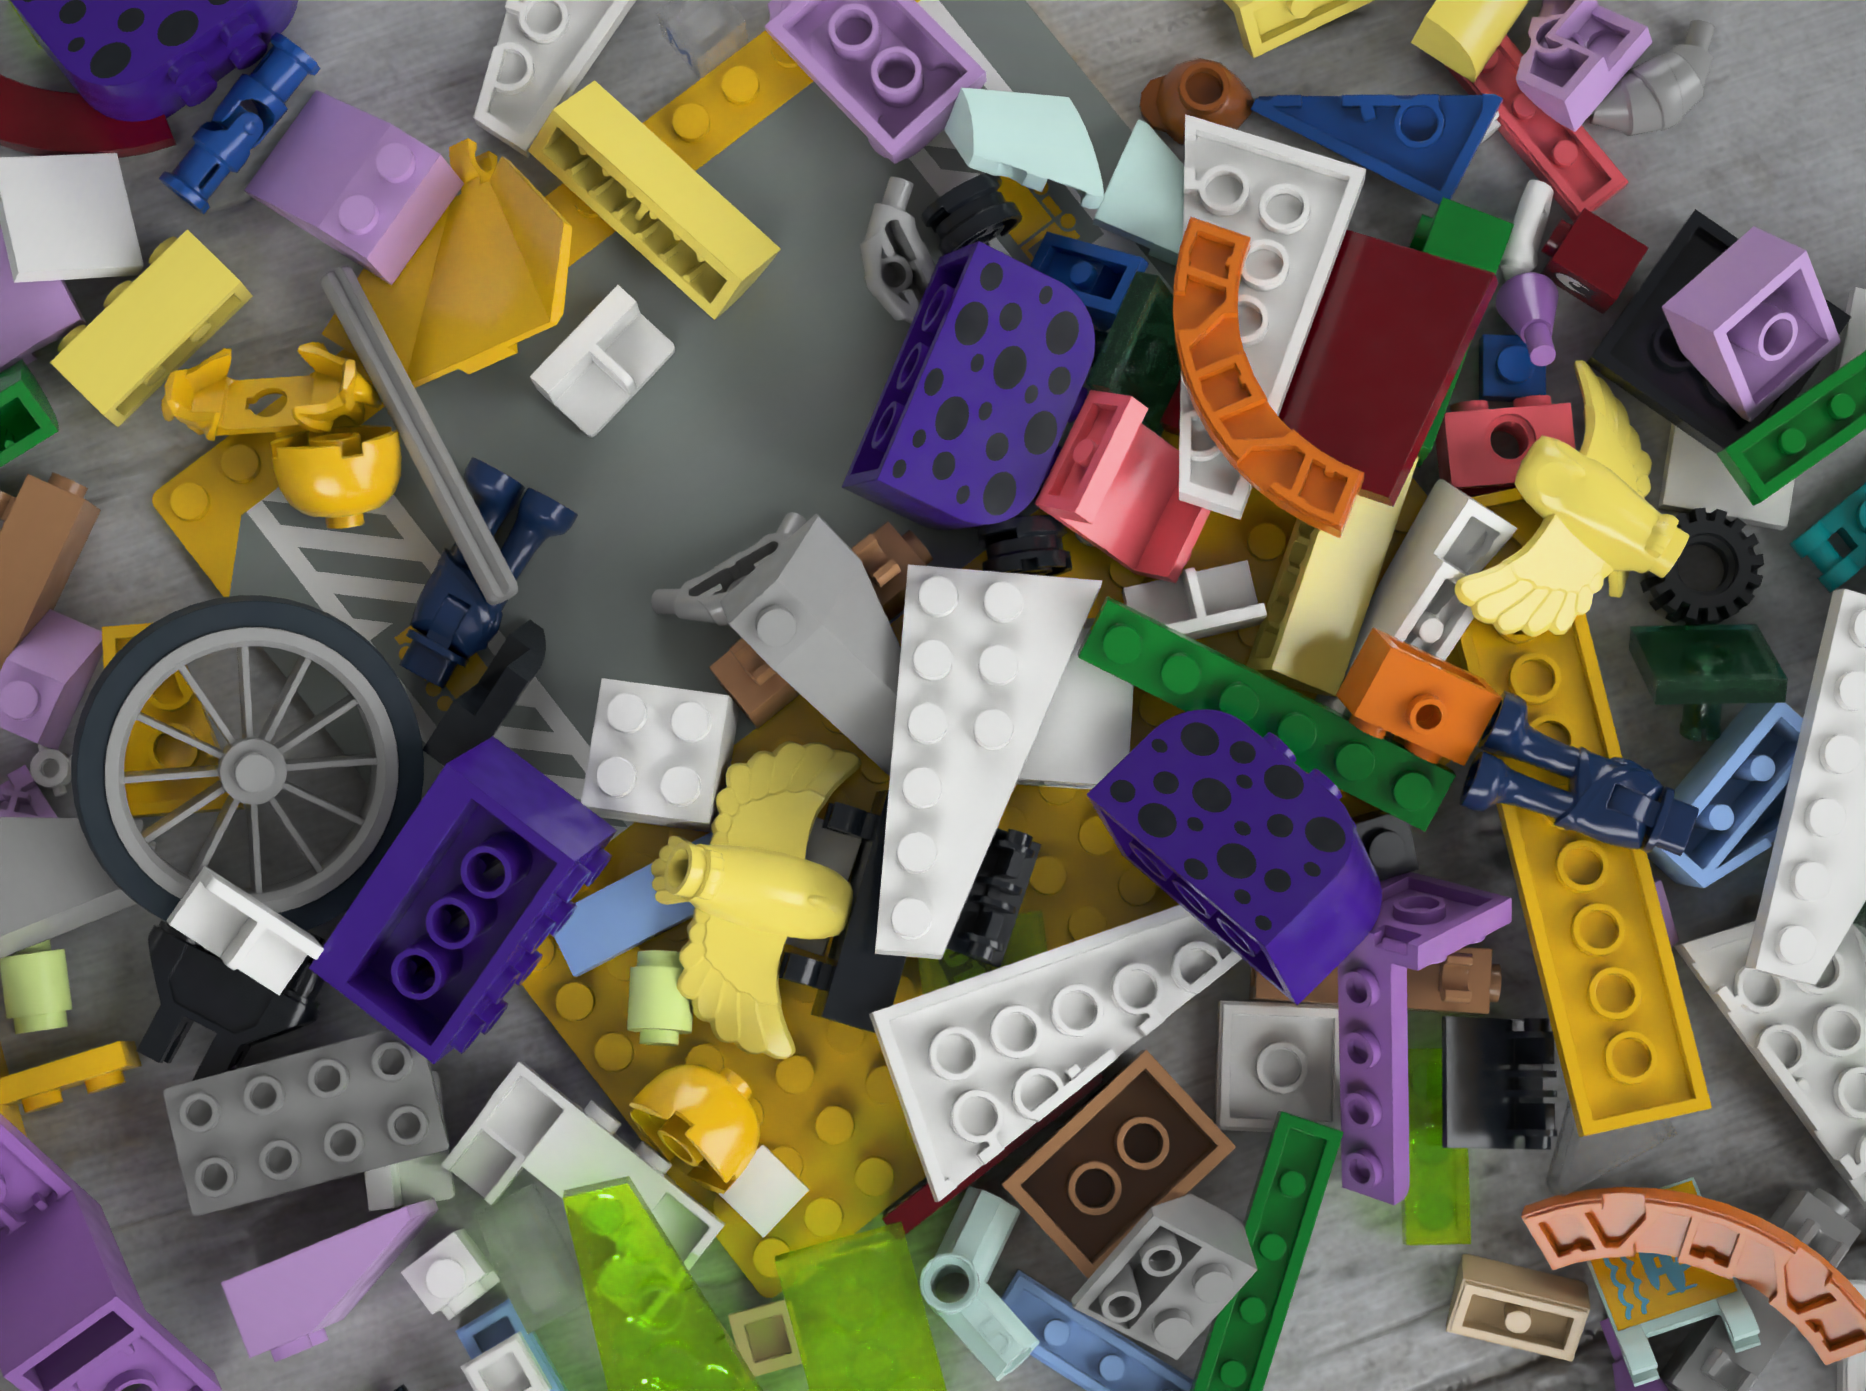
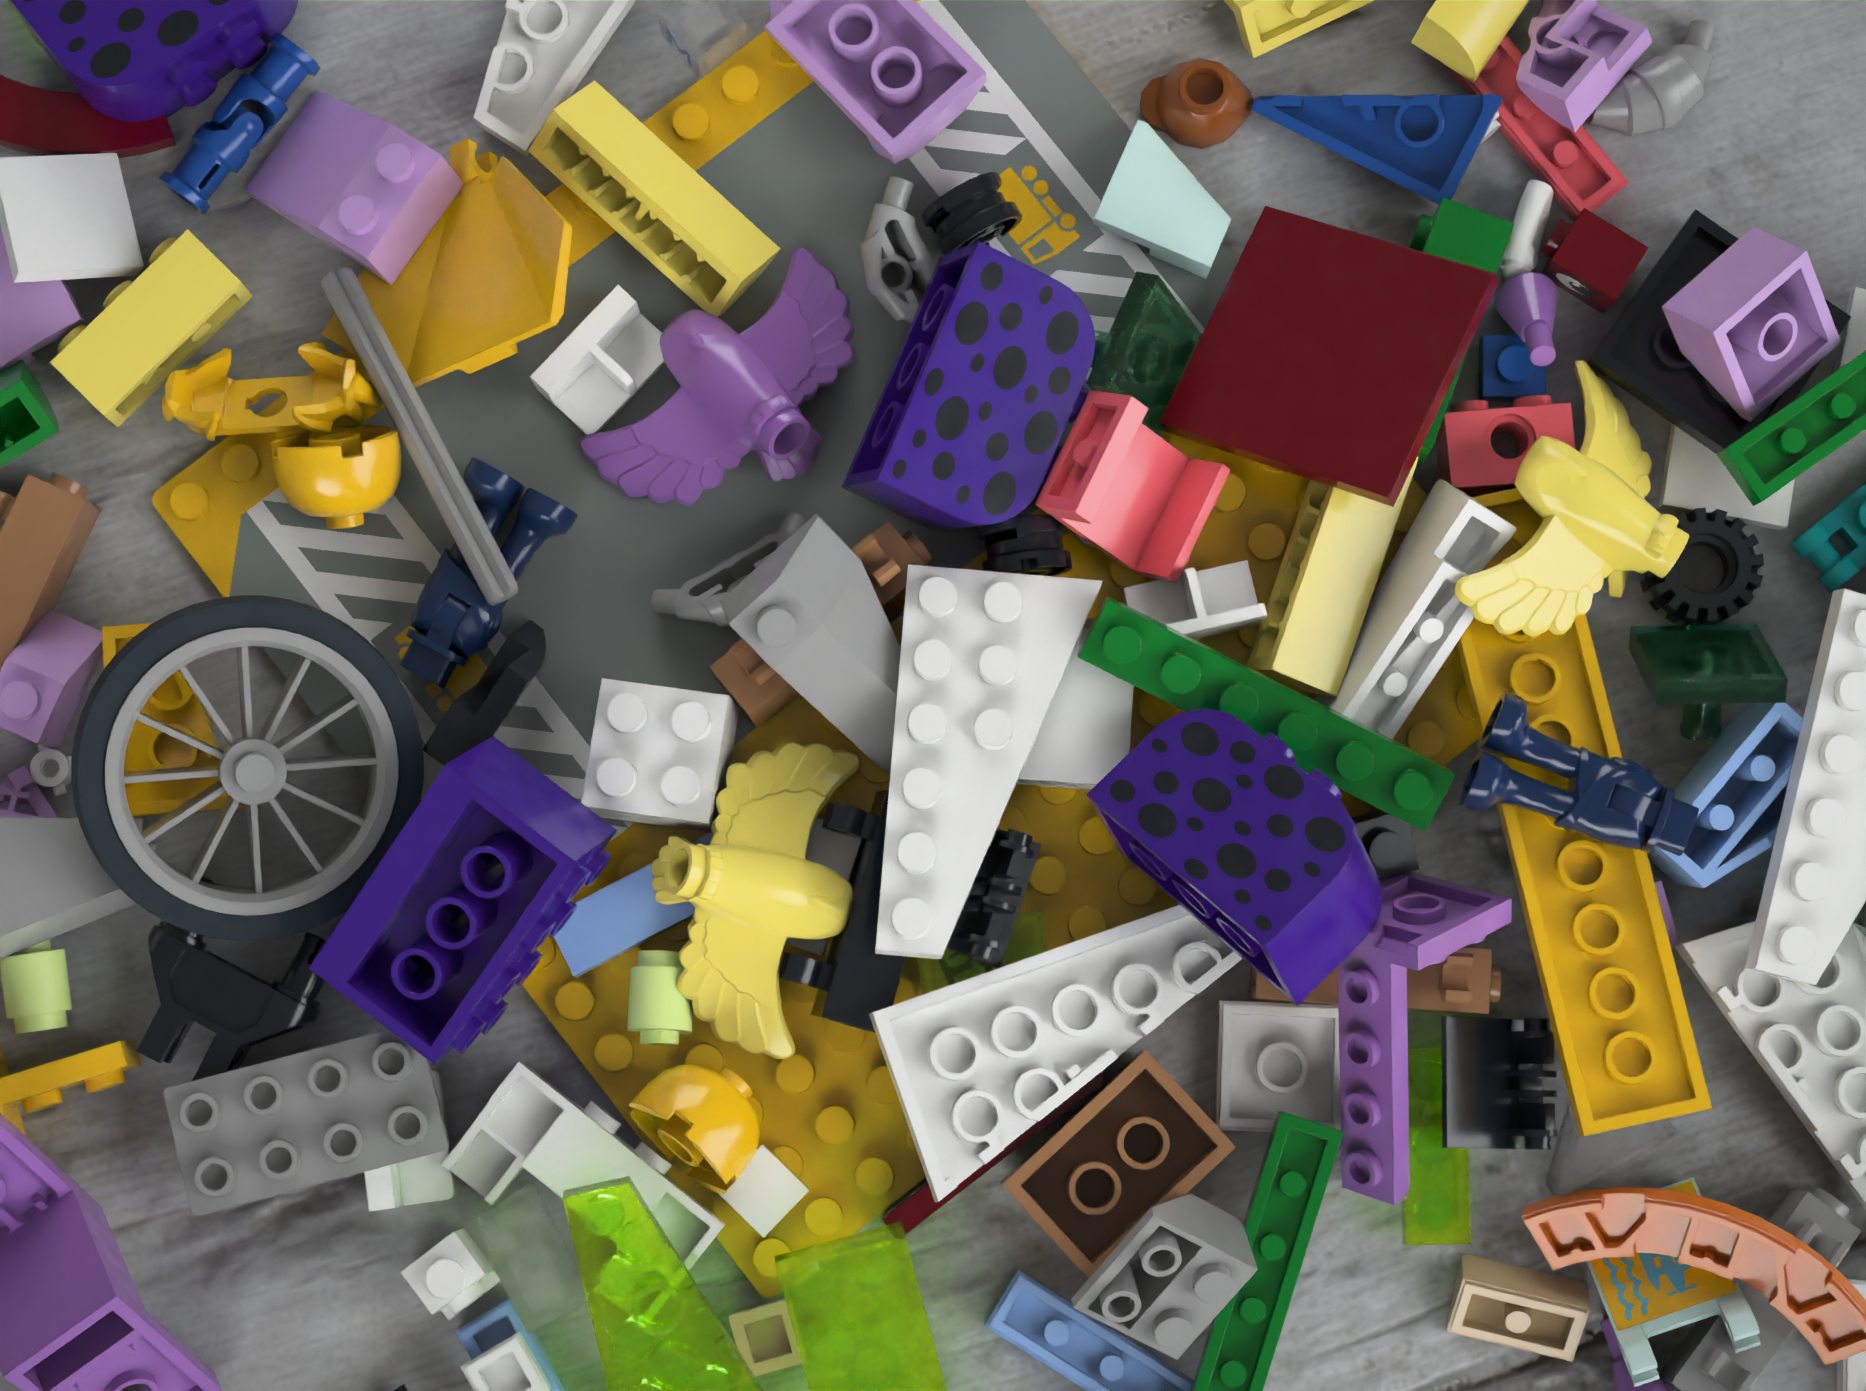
(242, 931): white panel -> none
(298, 1295): lavender slope -> none
(735, 393): none -> medium lavender animal
(981, 1316): light aqua piece -> none
(1026, 140): light aqua slope -> none
(1091, 271): blue slope -> none
(1229, 396): orange tile -> none
(1296, 218): white wing -> none
(1417, 698): orange brick -> none

